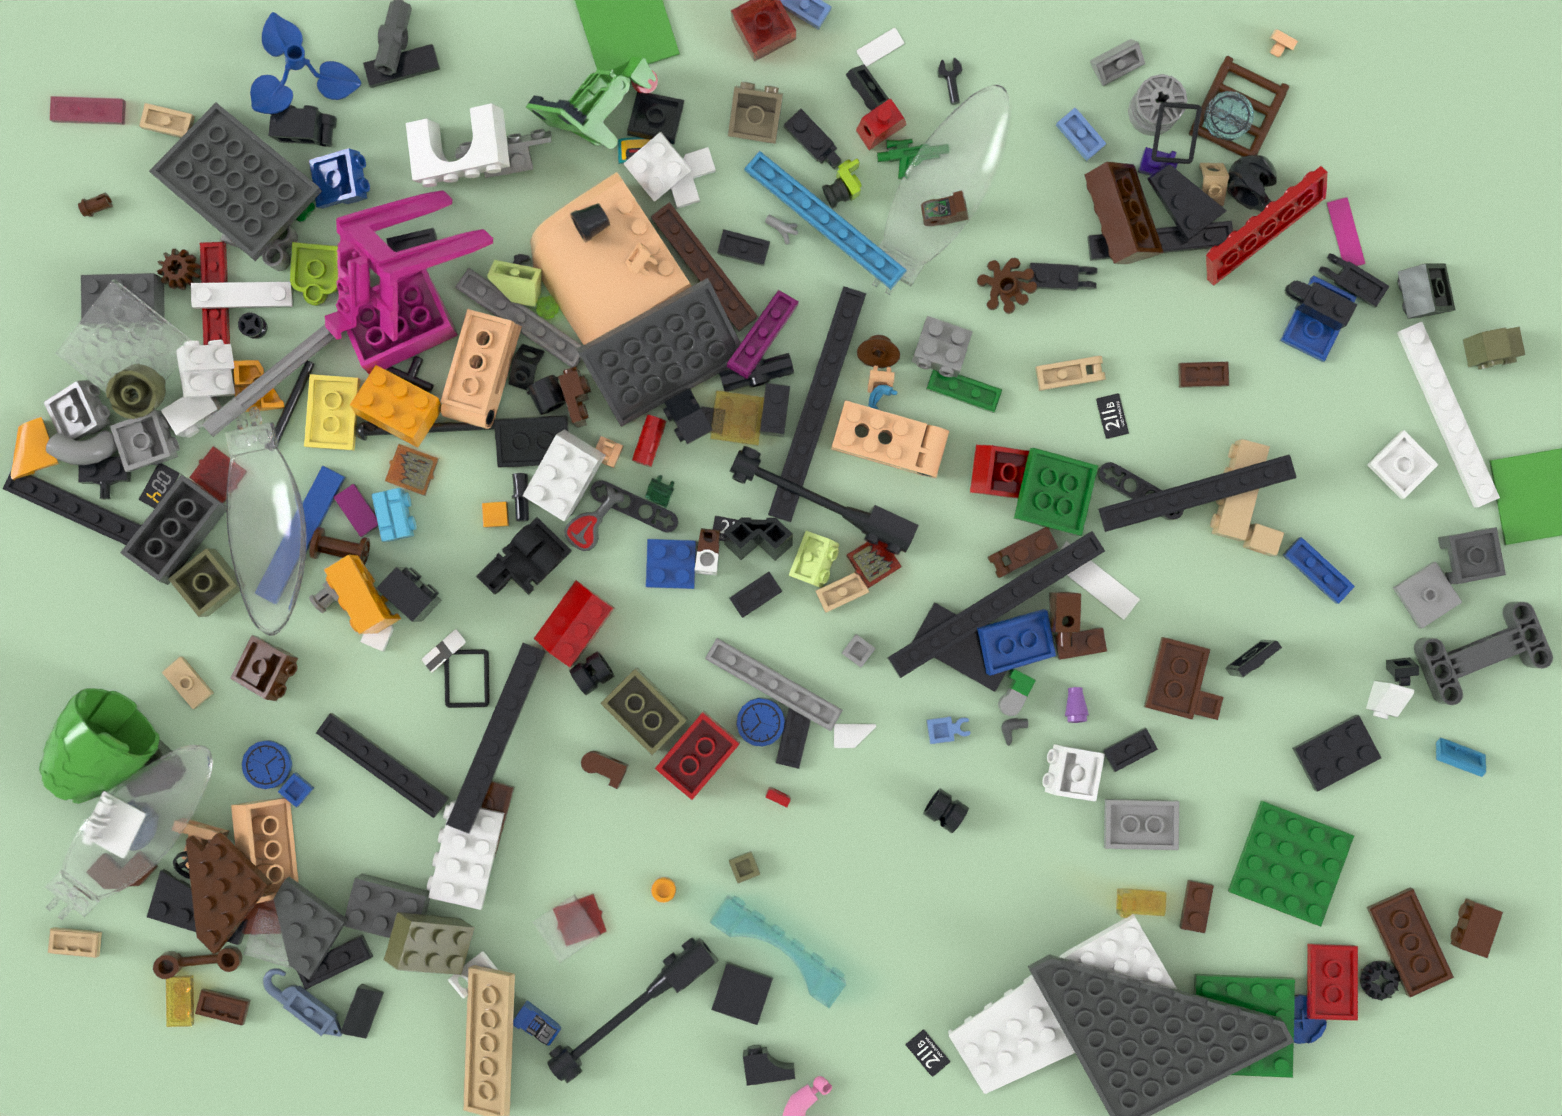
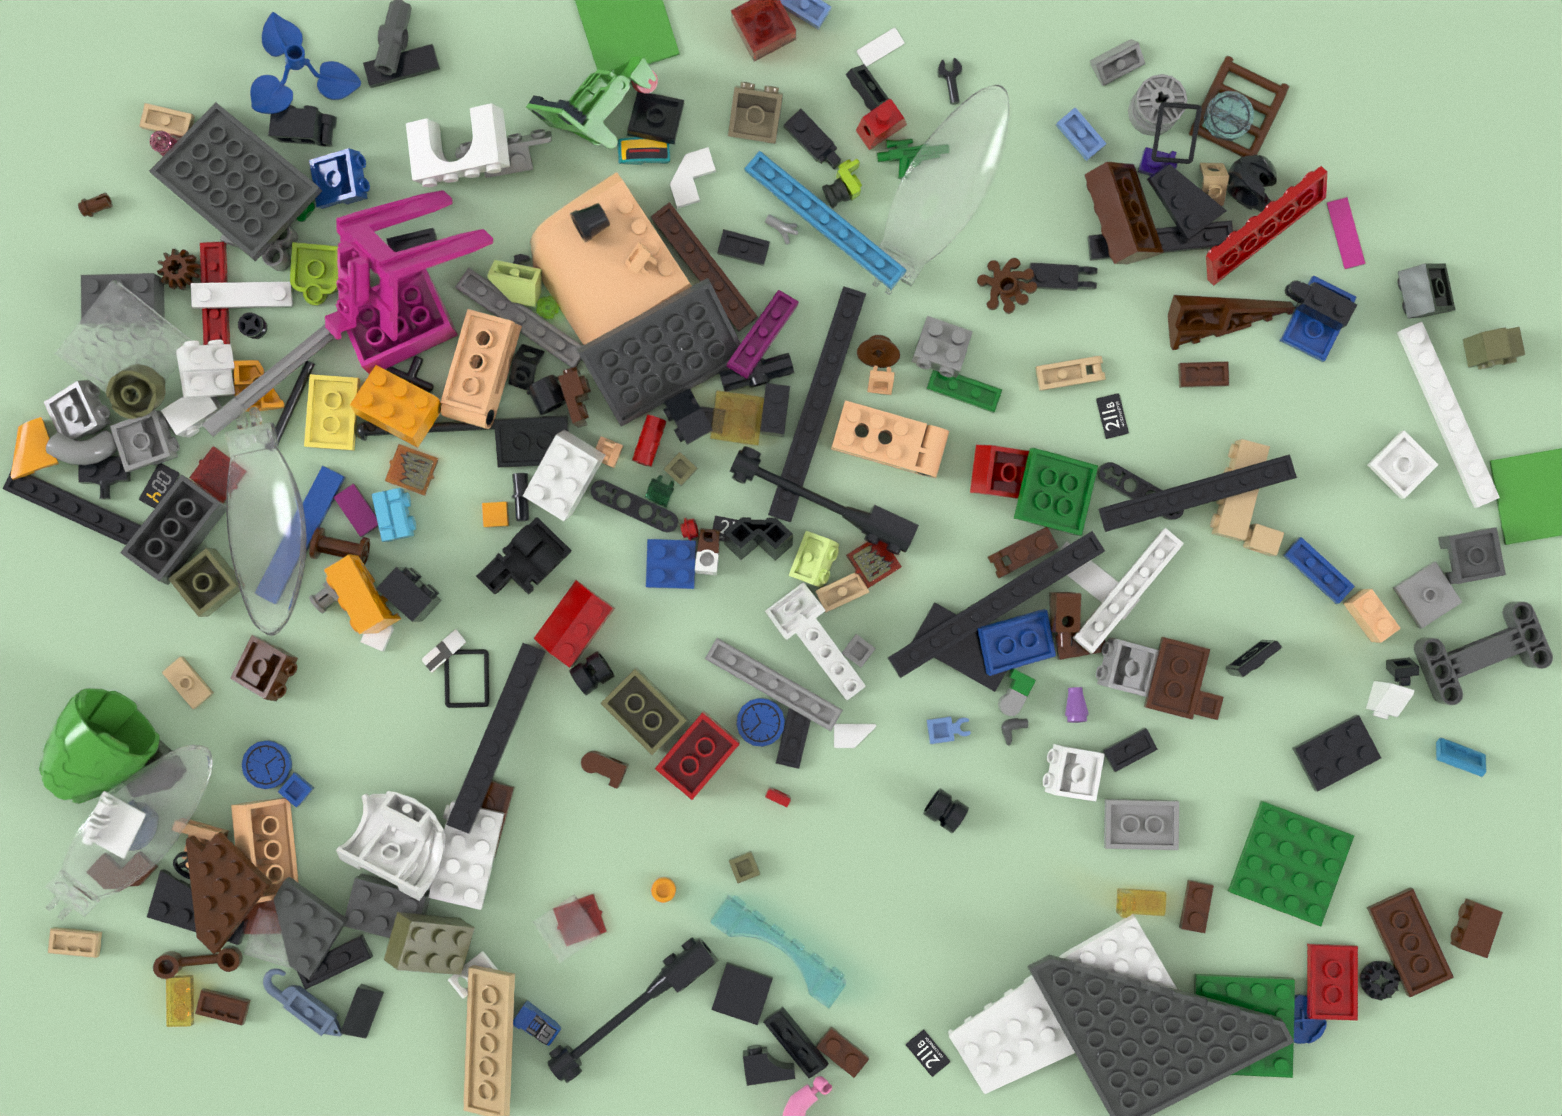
(87, 110): clear pink tile -> none
(157, 144): none -> clear pink bush
(382, 765): black plate -> none
(397, 842): none -> white piece
(583, 529): dark grey piece -> none
(657, 166): white plate -> none
(680, 468): none -> olive plate
(689, 529): none -> red plate
(755, 594): black plate -> none
(795, 1042): none -> black tile
(798, 615): none -> white bracket
(842, 1052): none -> reddish brown plate
(878, 392): dark azure piece -> none
(945, 210): reddish brown leg -> none
(1127, 666): none -> light grey plate
(1128, 590): none -> white plate
(1200, 316): none -> reddish brown wedge
(1282, 40): light nougat tile -> none
(1355, 281): black hinge -> none
(1371, 615): none -> light nougat brick

